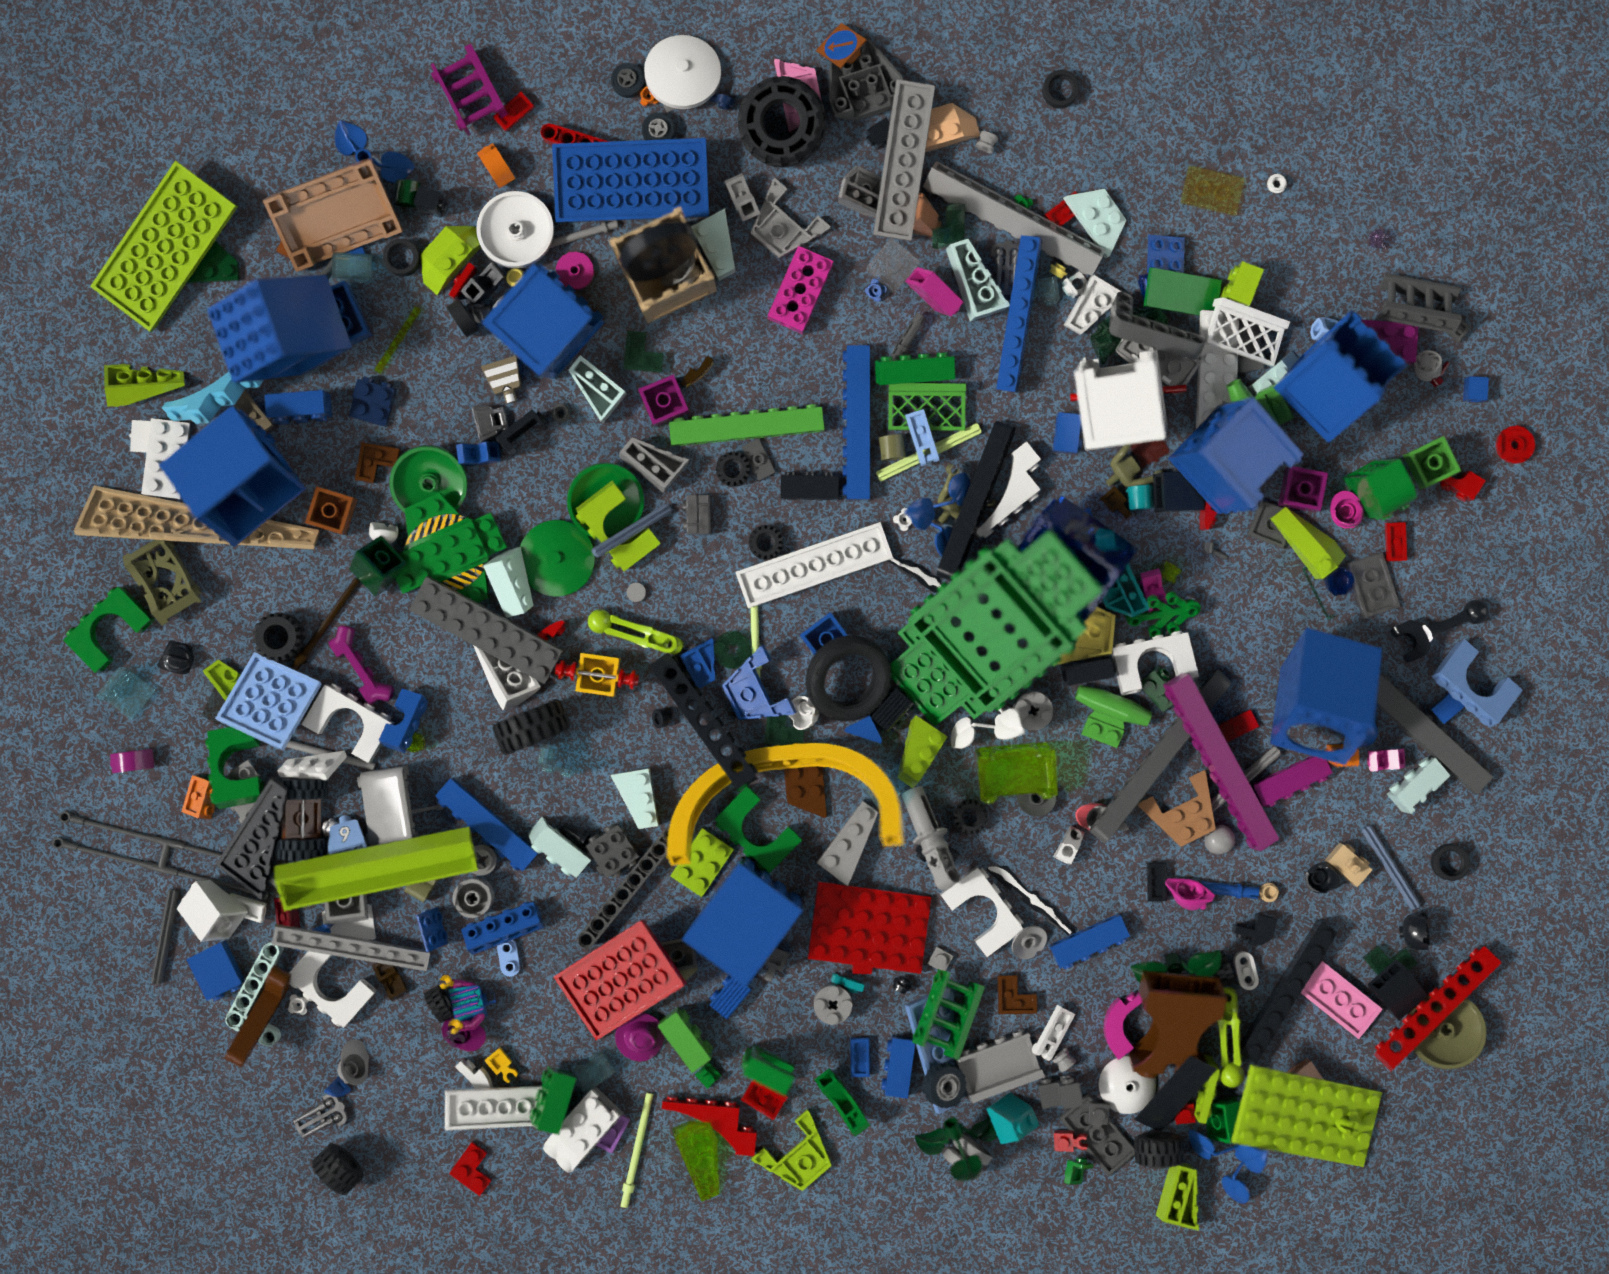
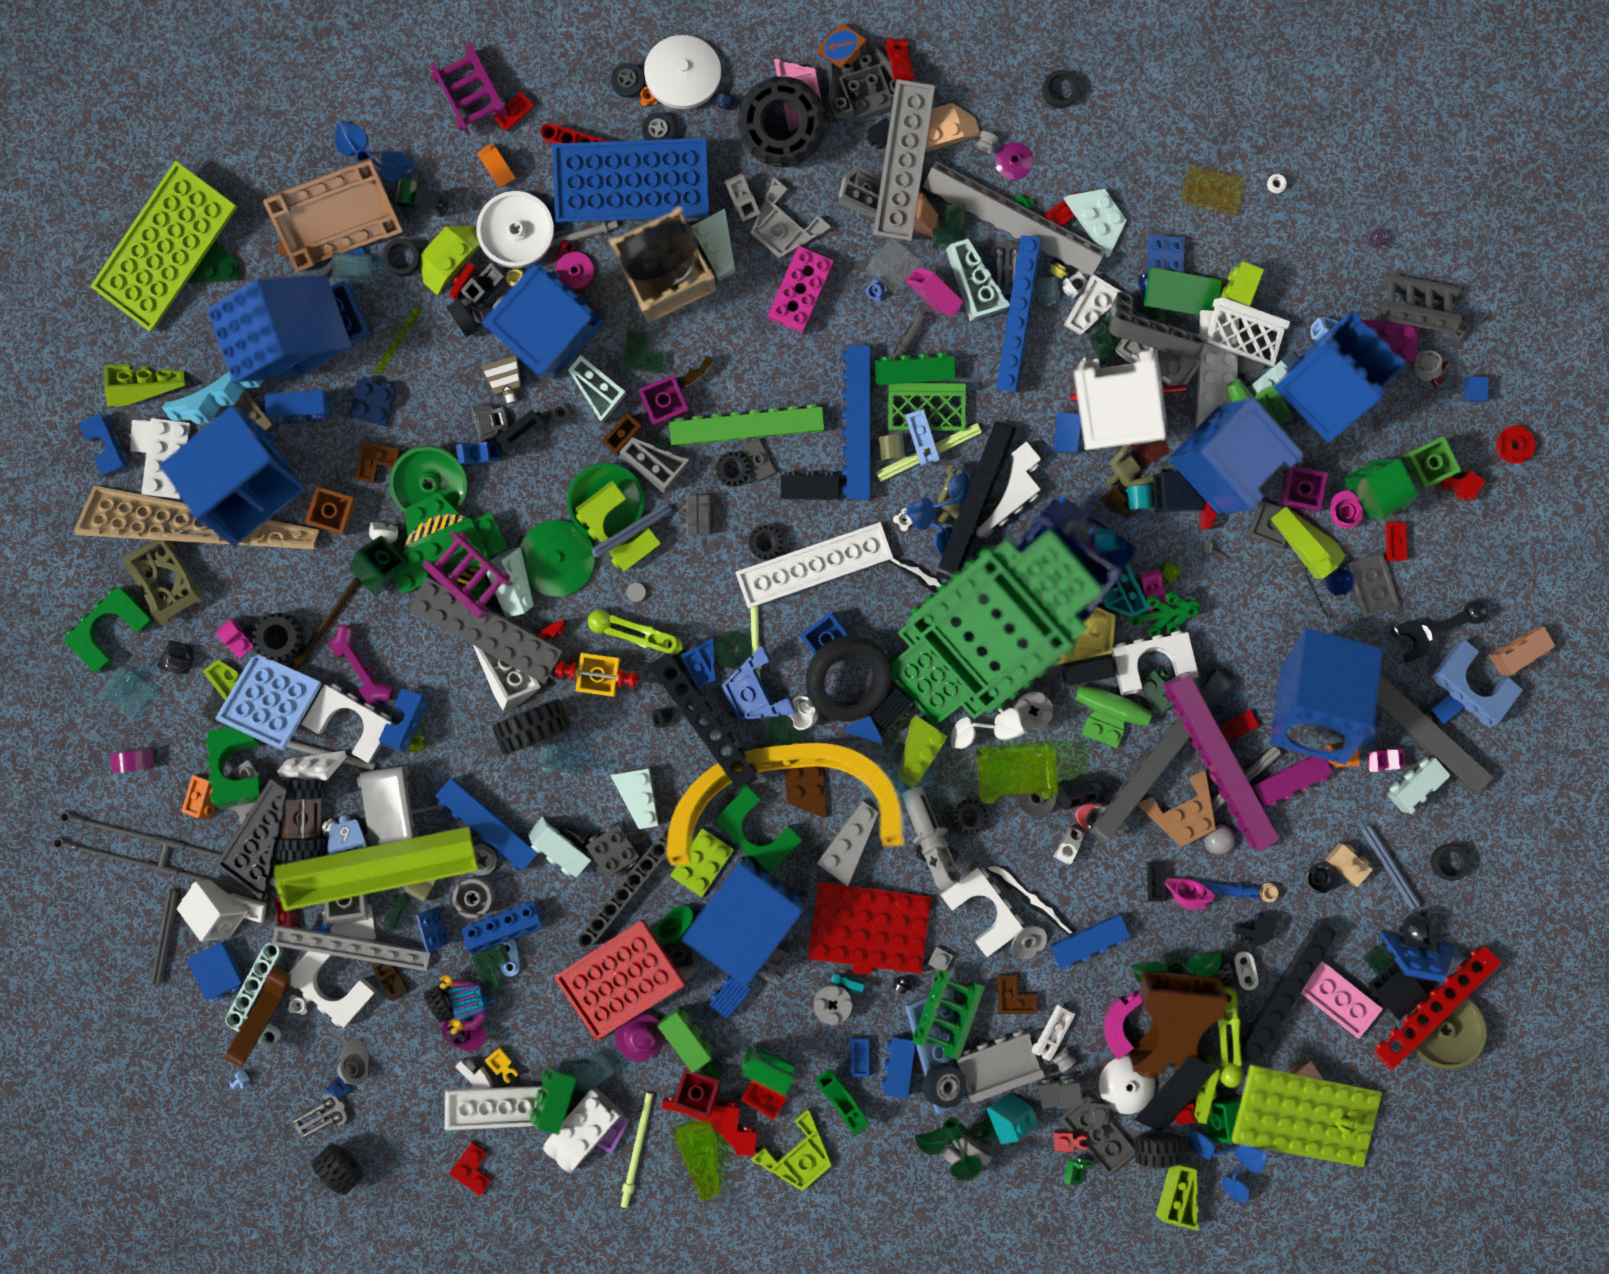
(112, 458): none -> blue arch
(234, 637): none -> dark pink brick
(240, 1079): none -> light blue piece
(398, 905): none -> clear green plate
(450, 580): none -> magenta fence
(487, 966): none -> clear green plate
(563, 248): none -> dark red hand
(621, 434): none -> reddish brown brick
(674, 925): none -> green piece
(697, 1093): none -> dark red slope
(899, 59): none -> red plate
(1013, 170): none -> magenta dish
(1078, 791): none -> black brick
(1420, 963): none -> blue wing
(1522, 651): none -> nougat wedge

